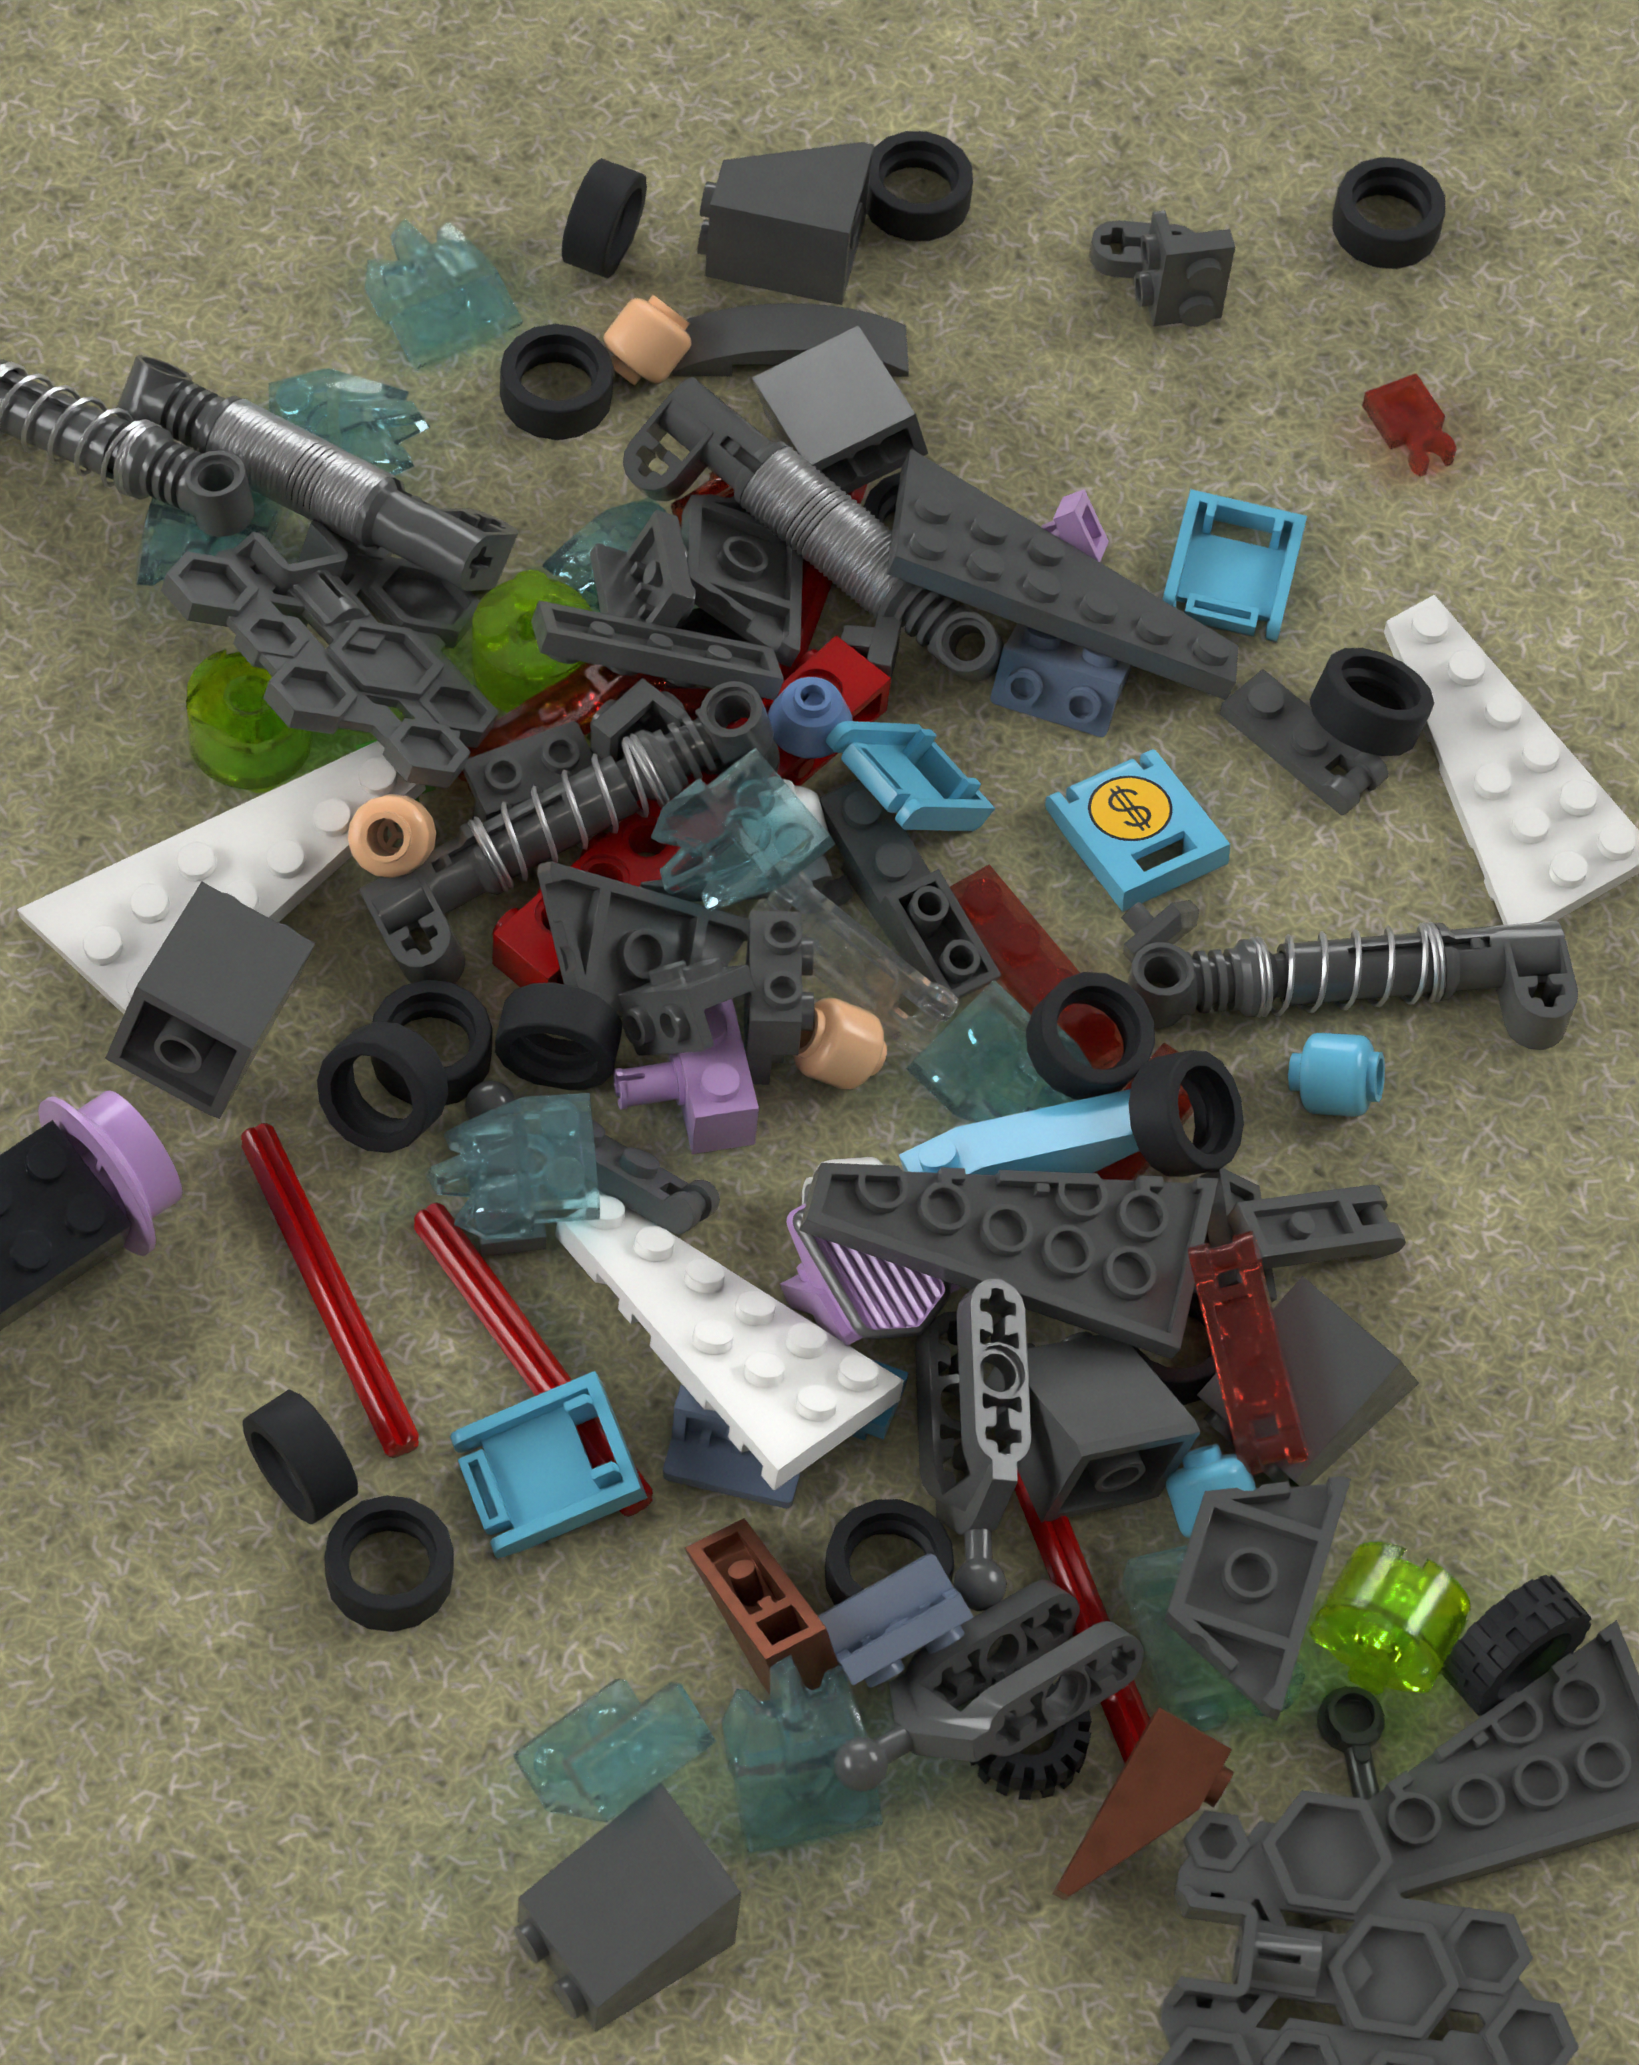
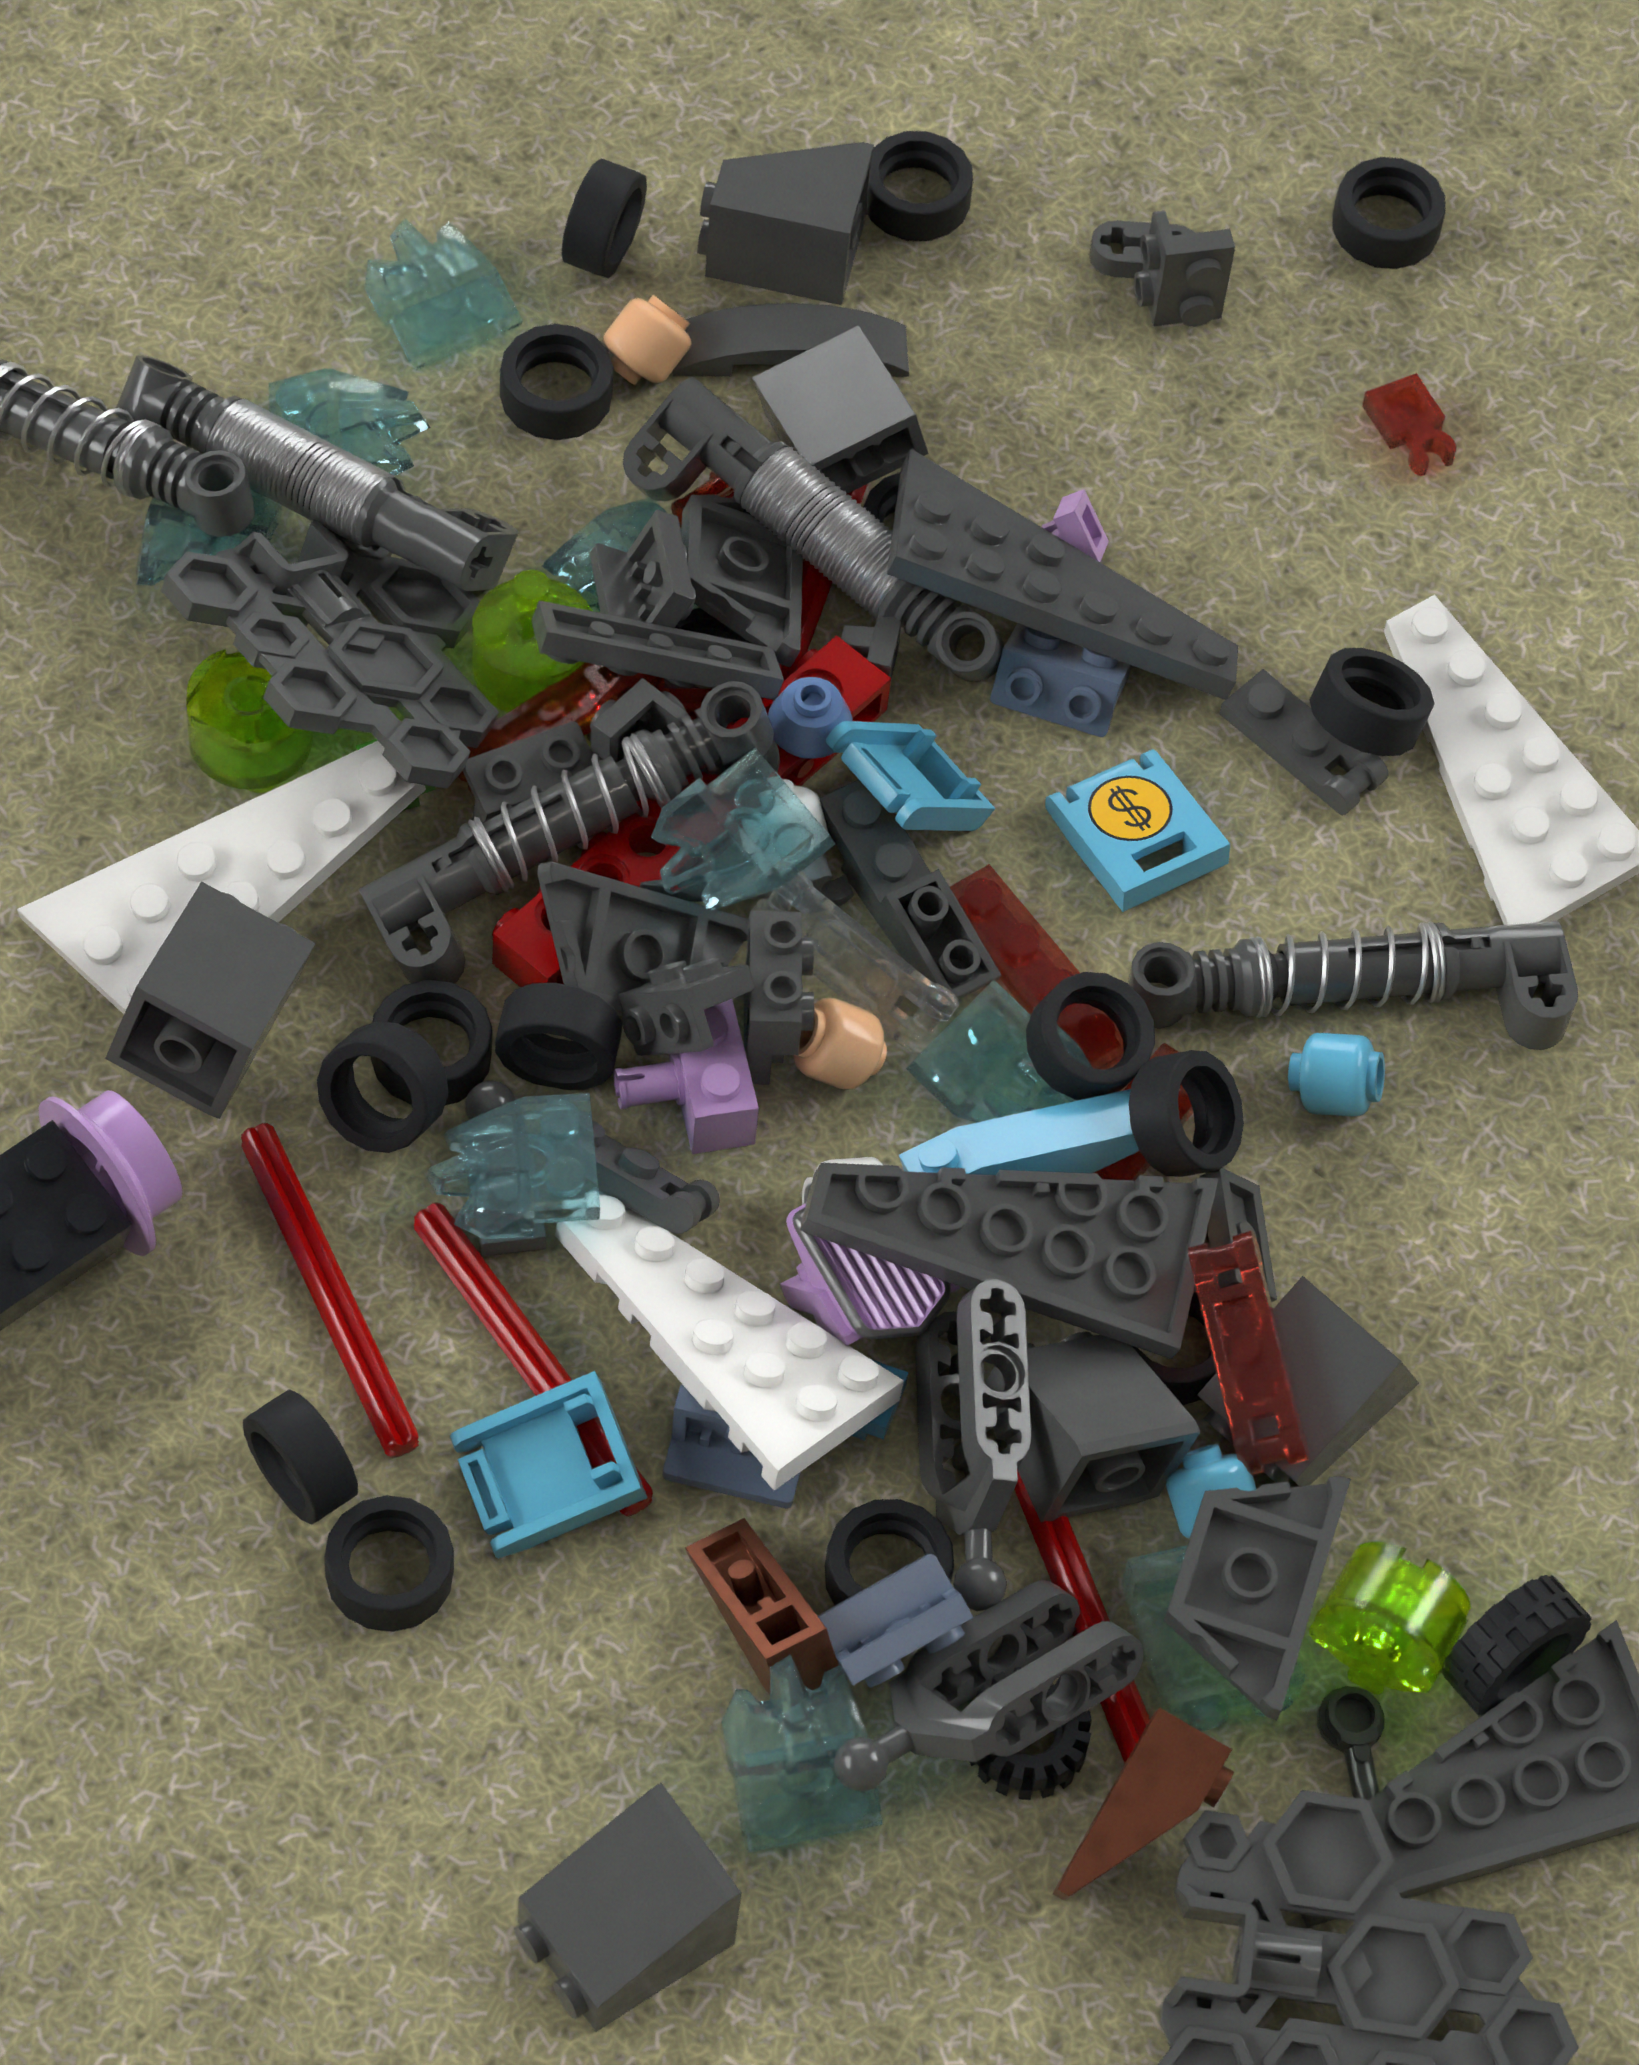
(370, 841): light nougat head -> none
(612, 1750): clear light blue panel -> none
(1166, 927): dark grey piece -> none
(1230, 580): medium azure container -> none
(1319, 1226): dark grey plate -> none

